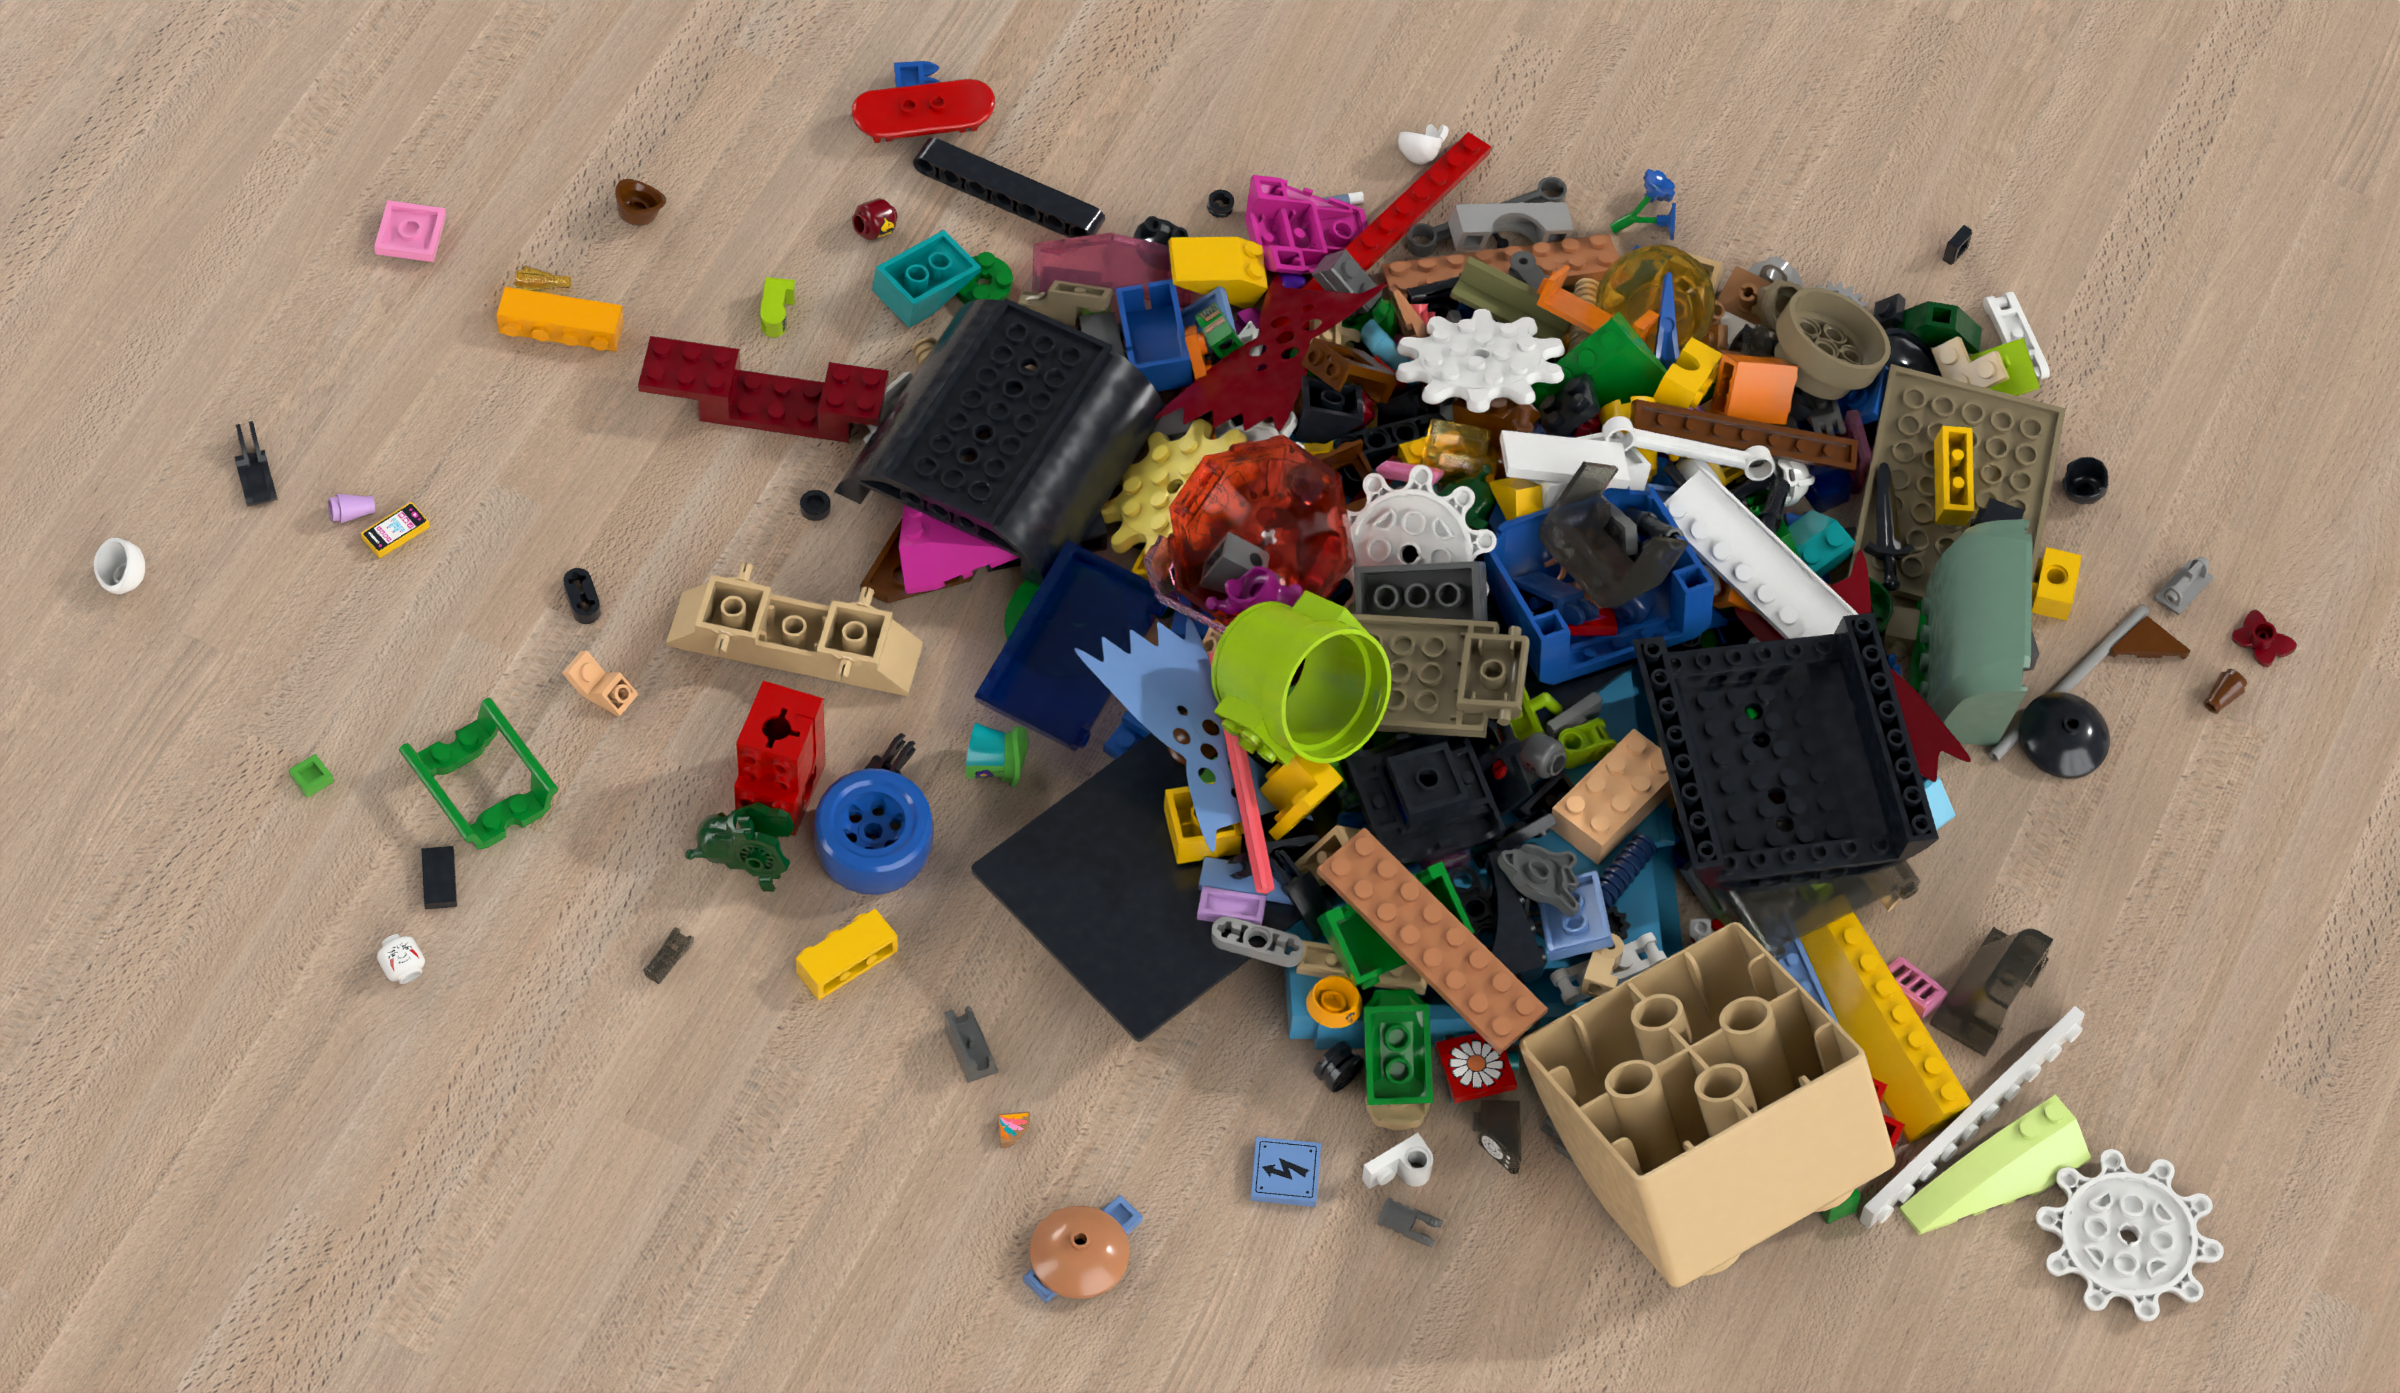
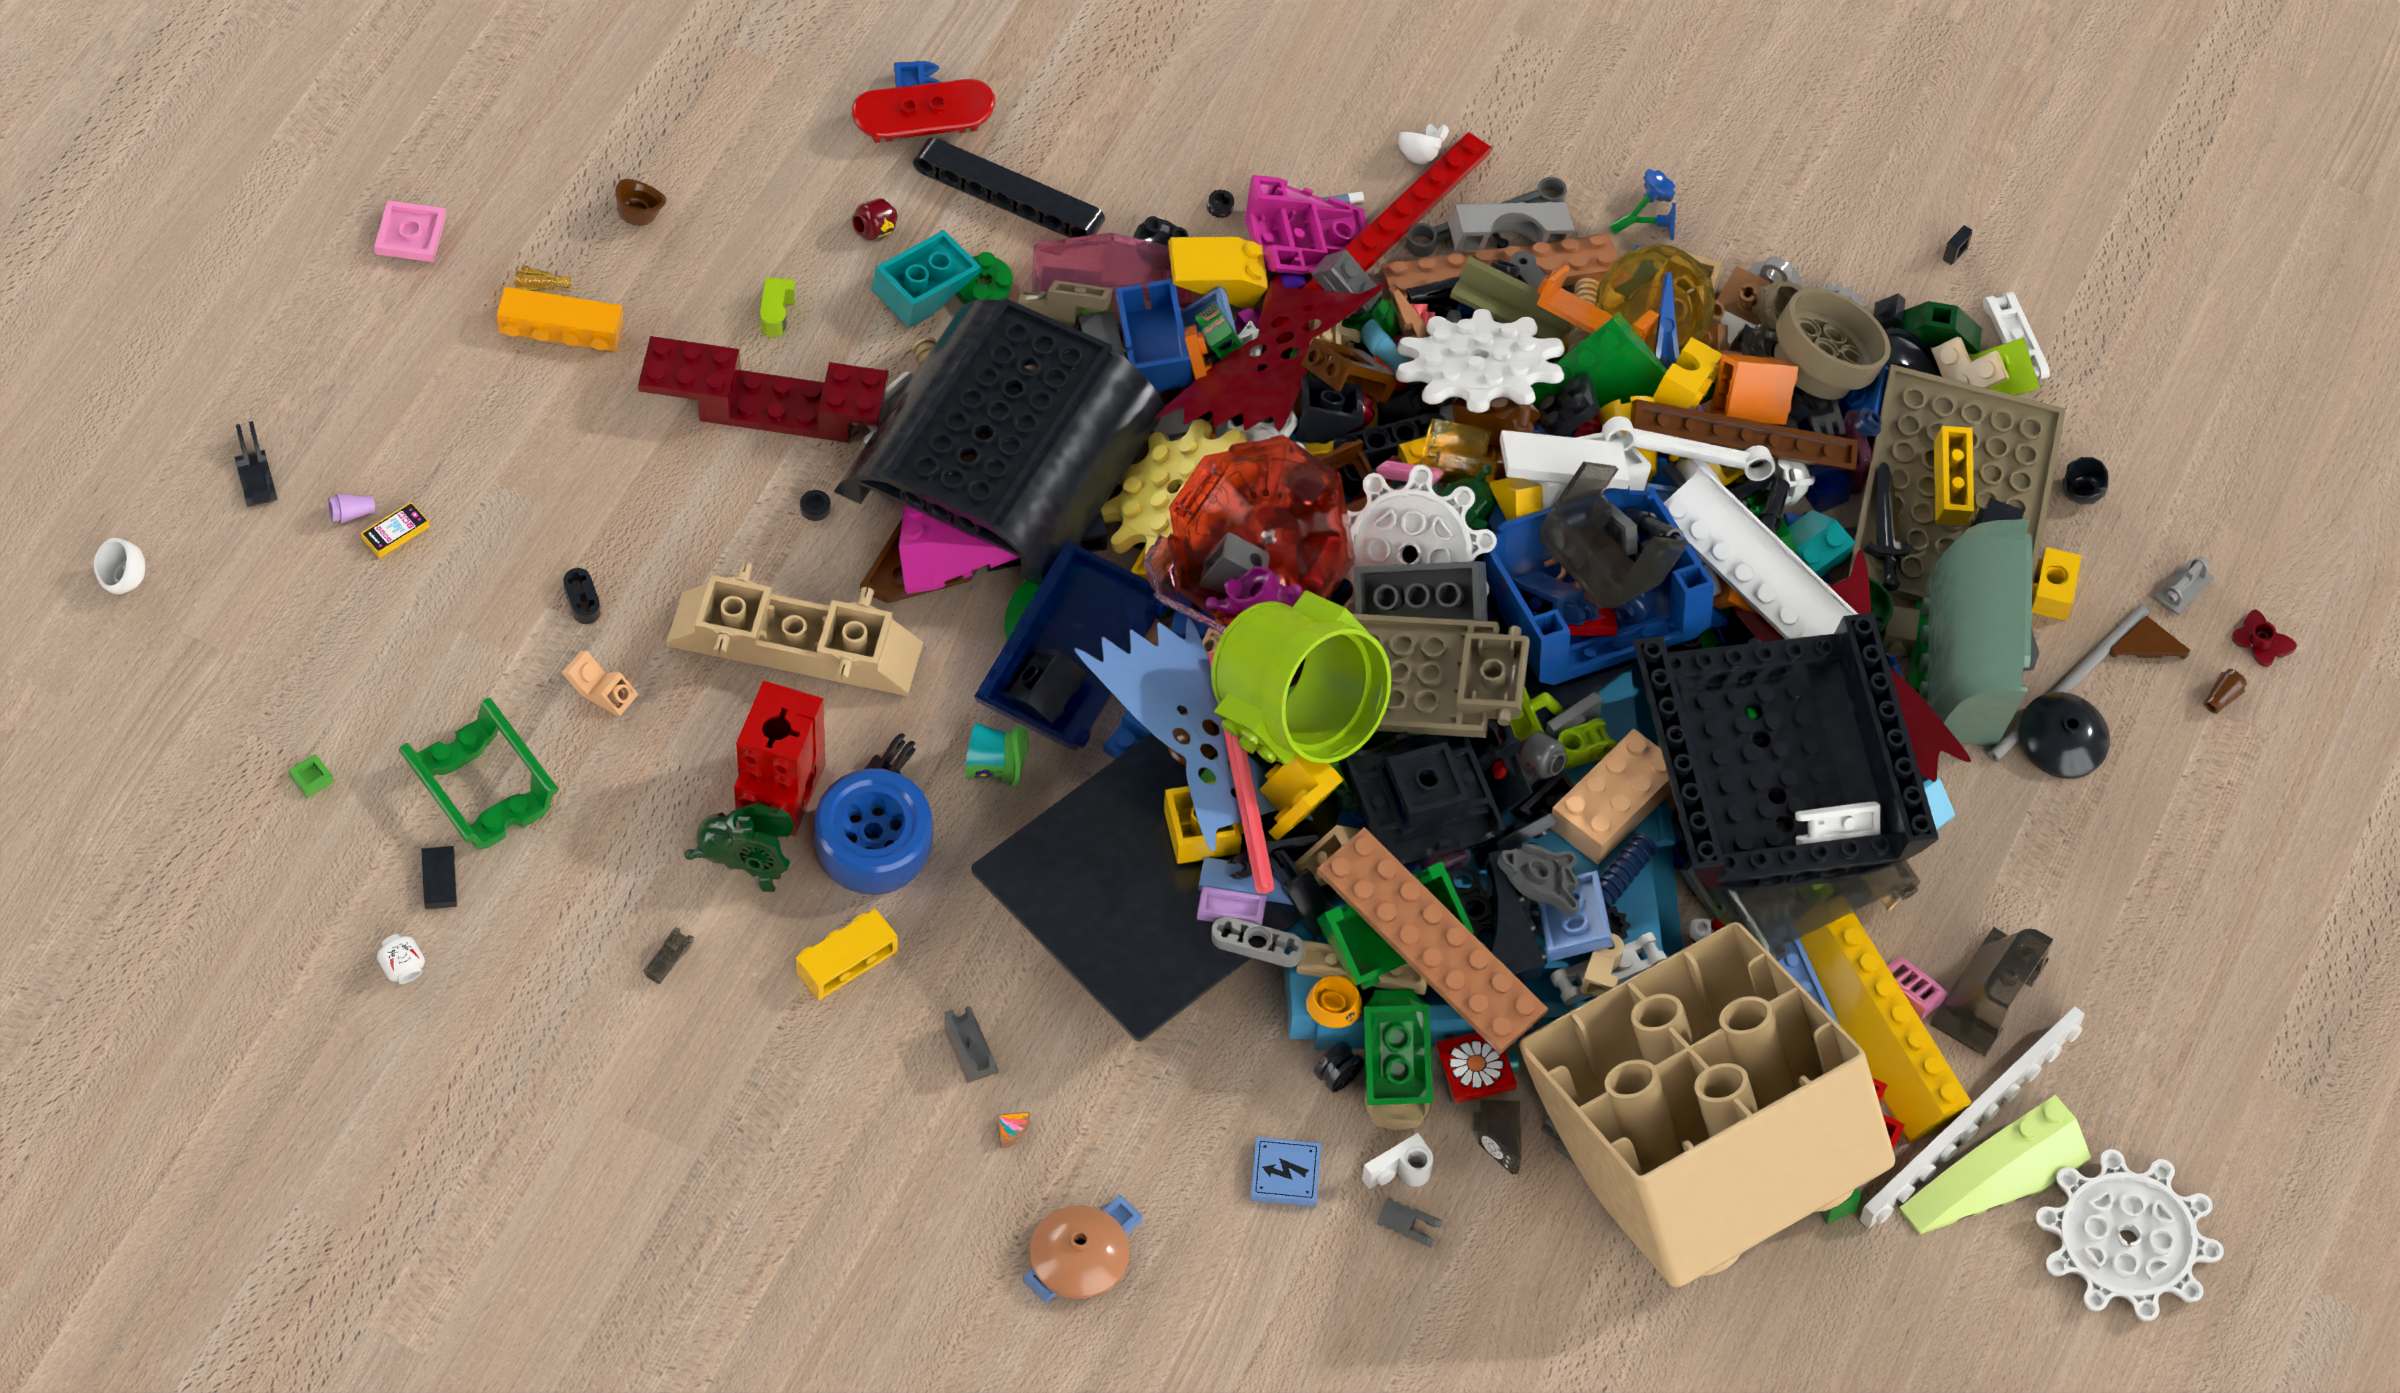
(1042, 683): none -> black slope
(1506, 267): none -> black tile
(1840, 822): none -> white hinge
(1867, 422): none -> dark blue plate

